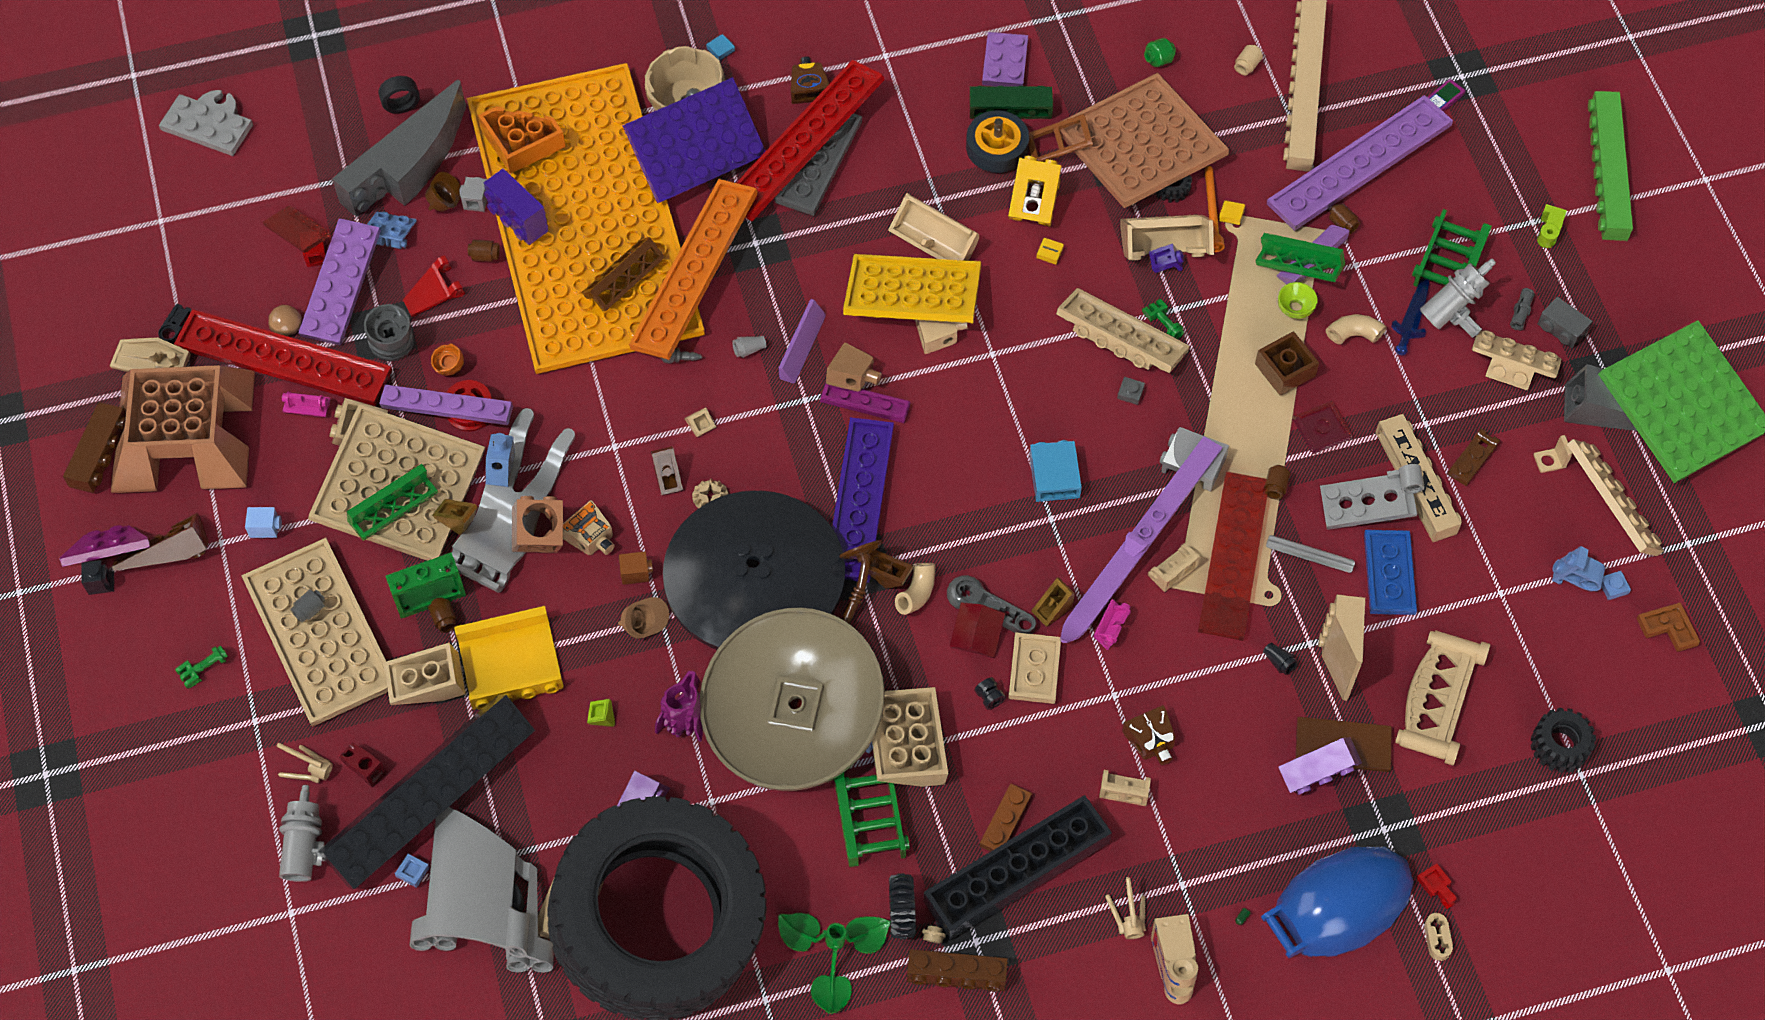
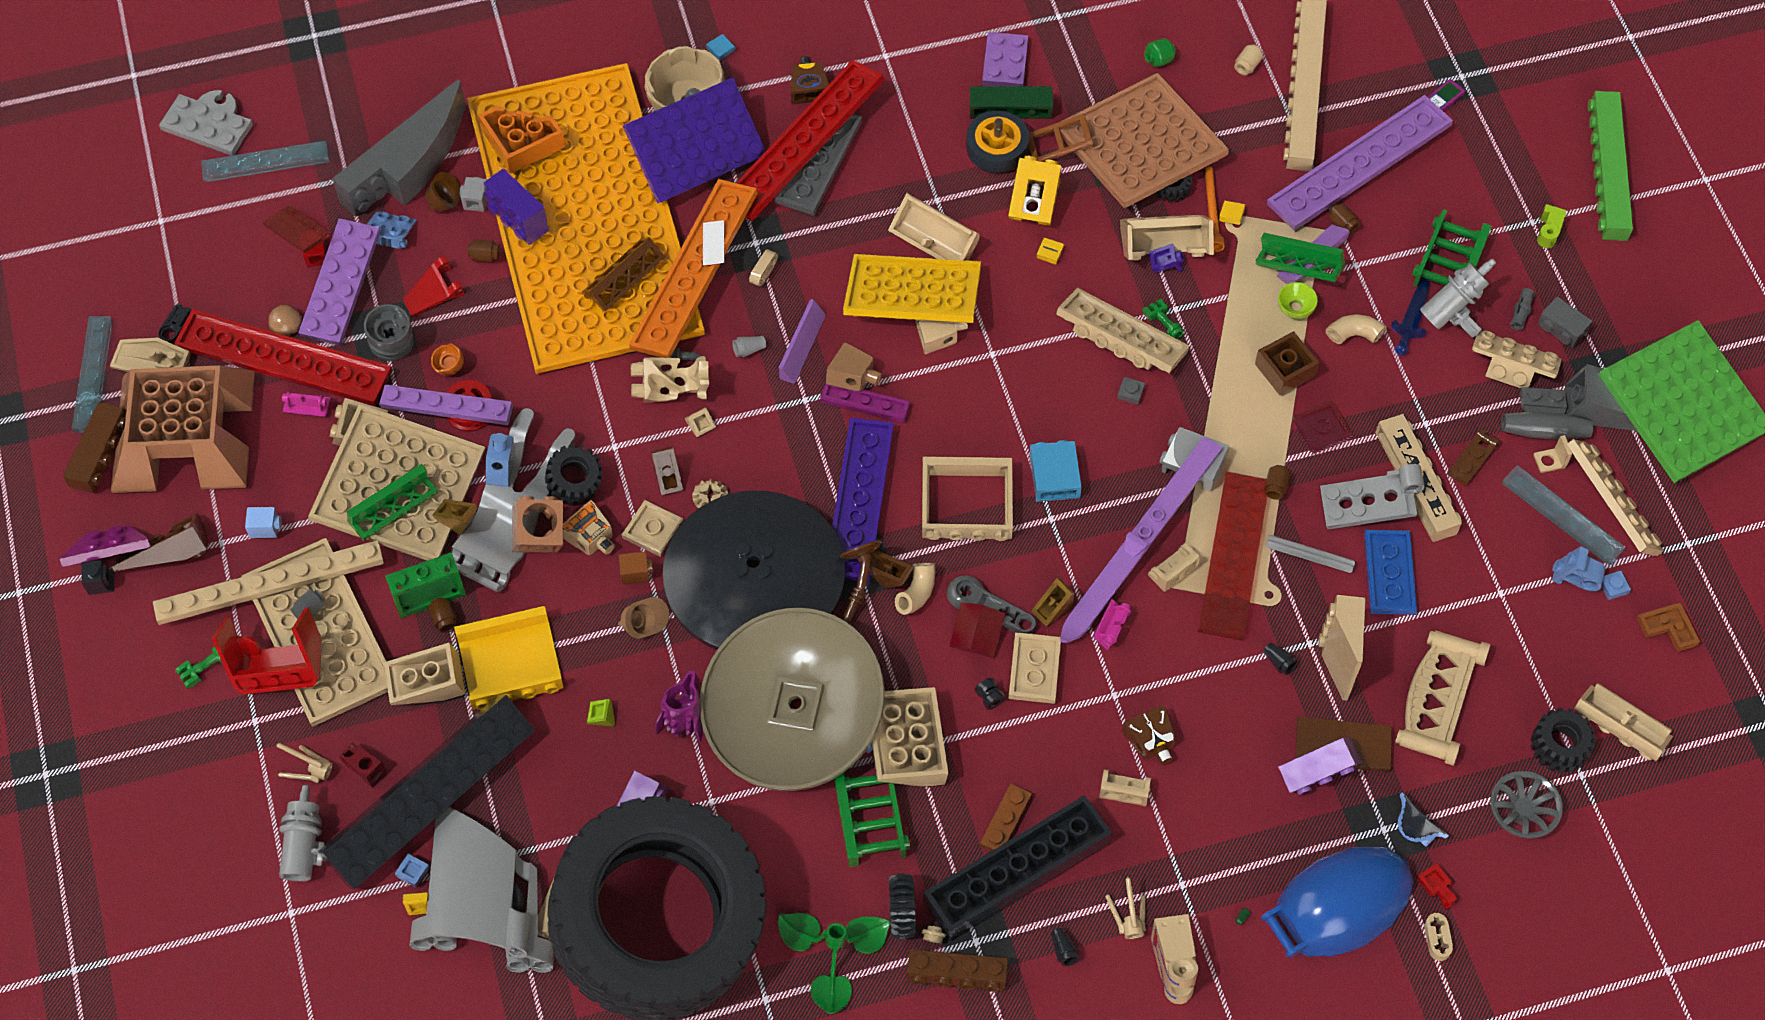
(92, 370): none -> clear light blue plate
(265, 161): none -> clear light blue plate
(267, 582): none -> tan plate
(275, 668): none -> red windscreen
(395, 85): black tyre -> none
(415, 903): none -> yellow tile
(573, 458): none -> black tyre
(652, 528): none -> tan tile
(654, 379): none -> tan hips
(713, 242): none -> white sticker
(763, 267): none -> tan beam
(967, 467): none -> tan window
(1064, 948): none -> black cone
(1415, 825): none -> black hat
(1524, 807): none -> dark grey wheel
(1545, 417): none -> dark grey plate
(1563, 515): none -> clear light blue plate
(1624, 721): none -> tan container

